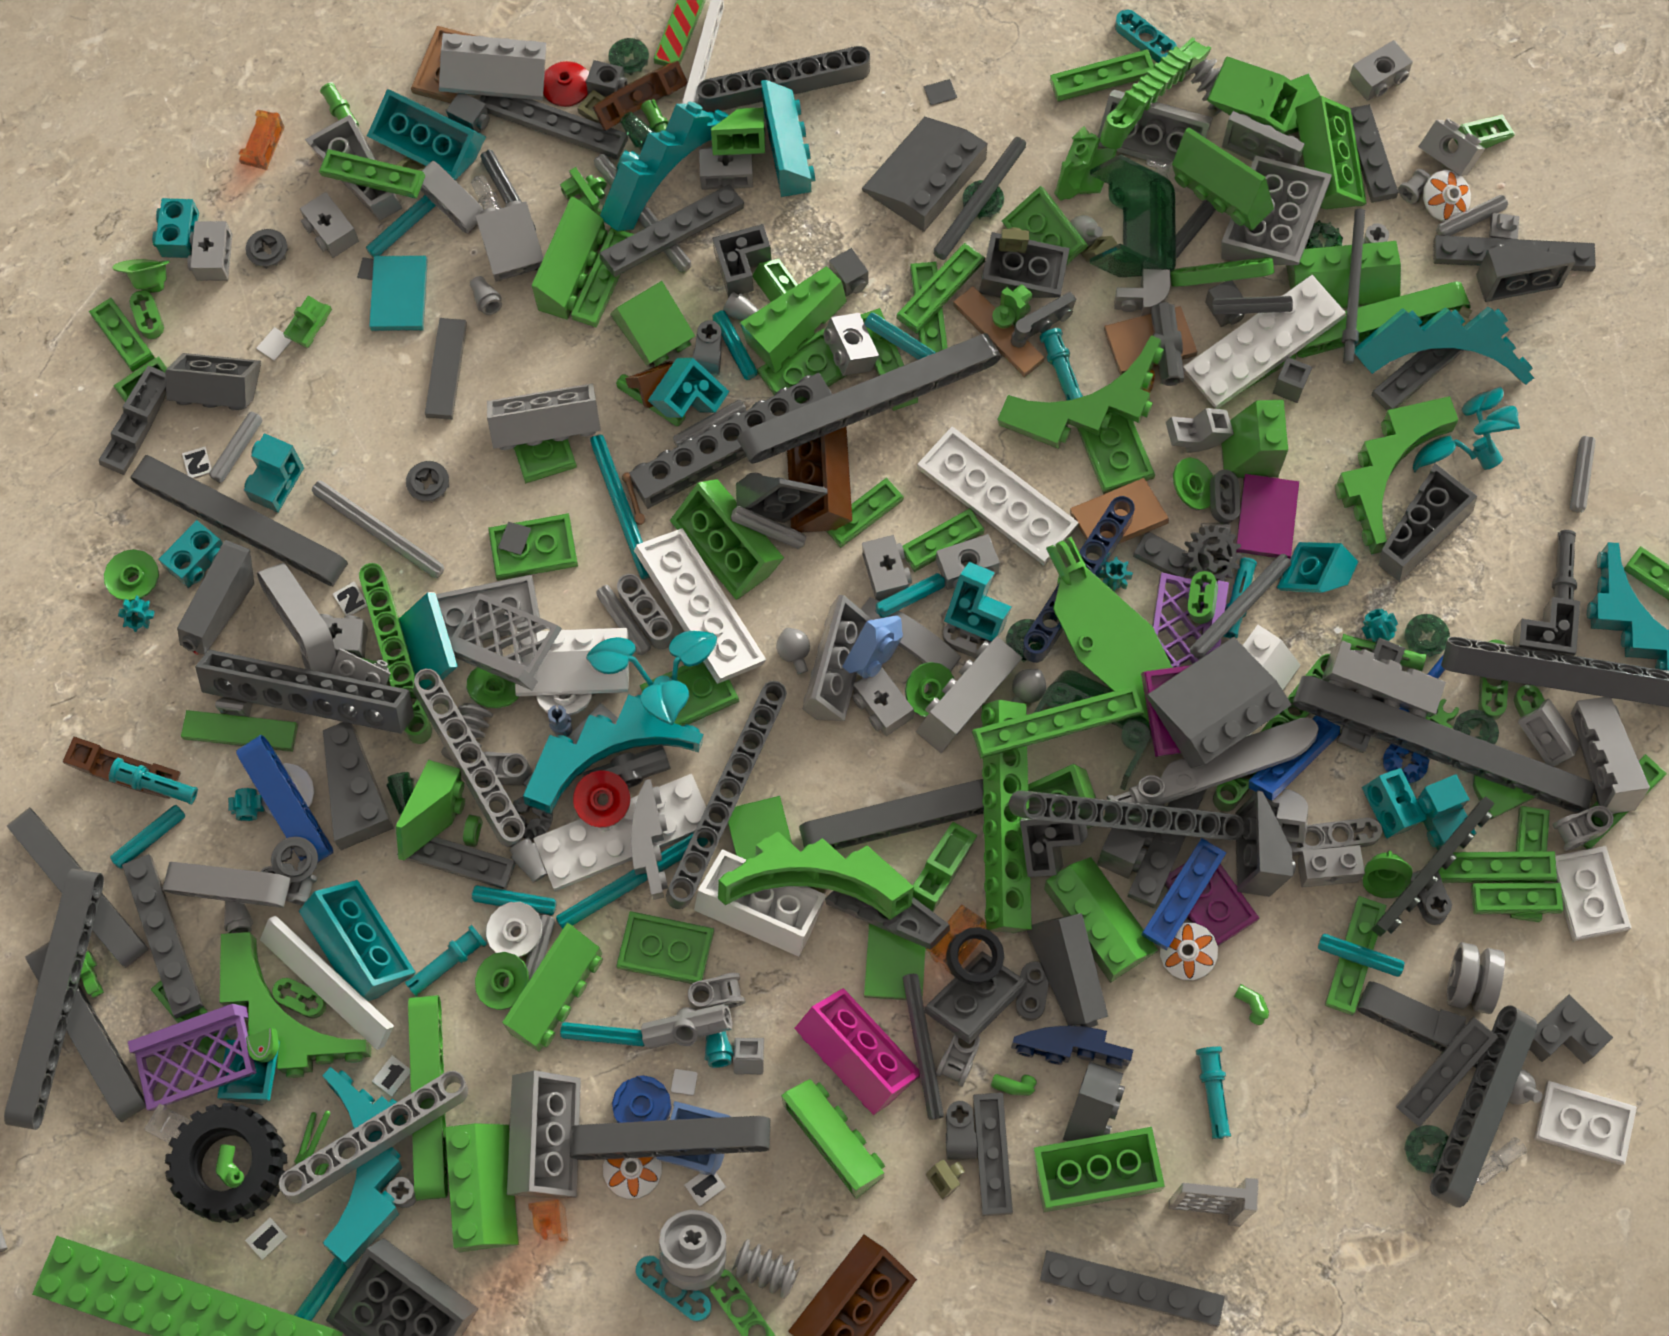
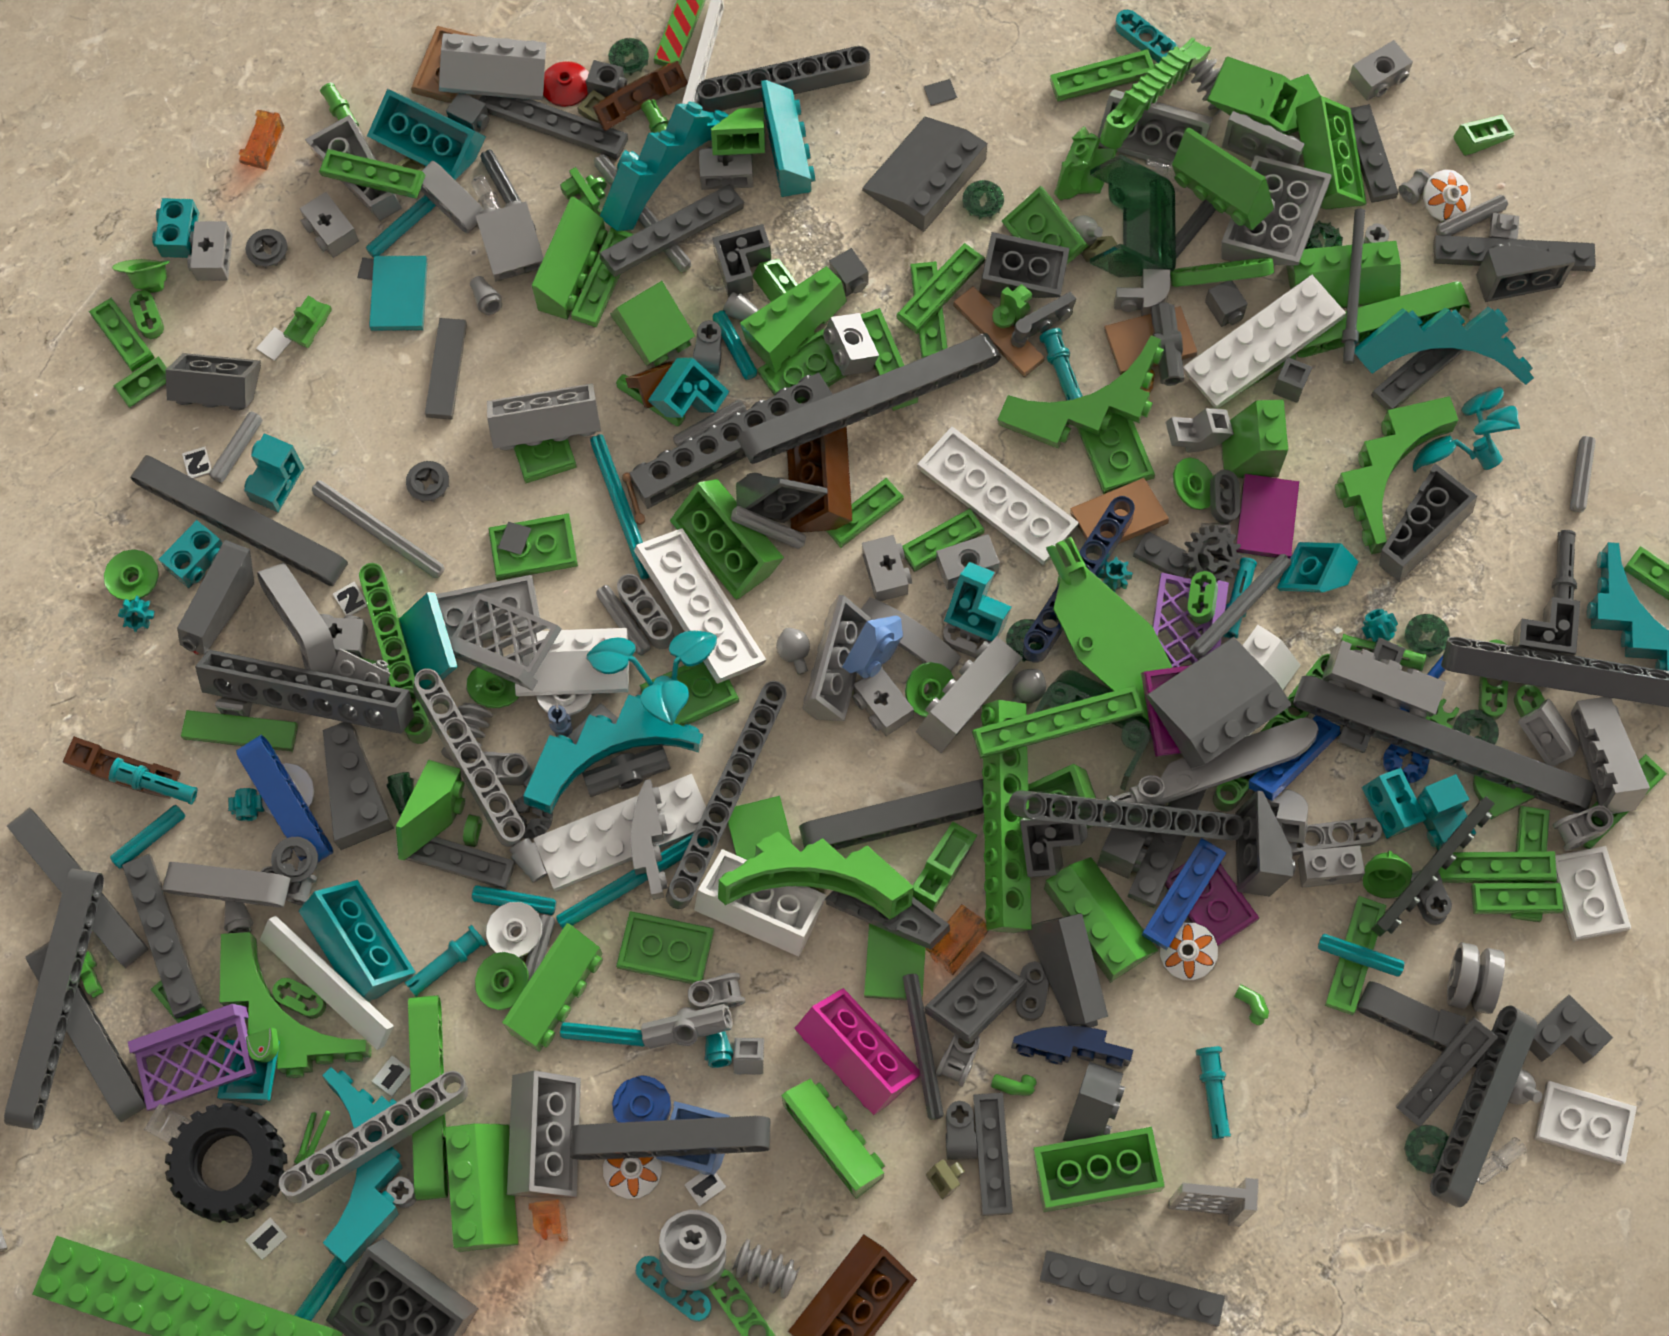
(135, 421): dark grey slope -> none
(226, 1168): bright green arm -> none
(591, 788): red dish -> none
(635, 129): clear green cone -> none
(684, 1082): white sticker -> none
(897, 336): teal axle -> none
(910, 595): teal axle -> none
(979, 198): dark grey axle -> none
(994, 945): black tyre -> none
(1013, 240): olive plate -> none
(1252, 305): dark grey axle -> none
(1437, 141): light grey brick -> none

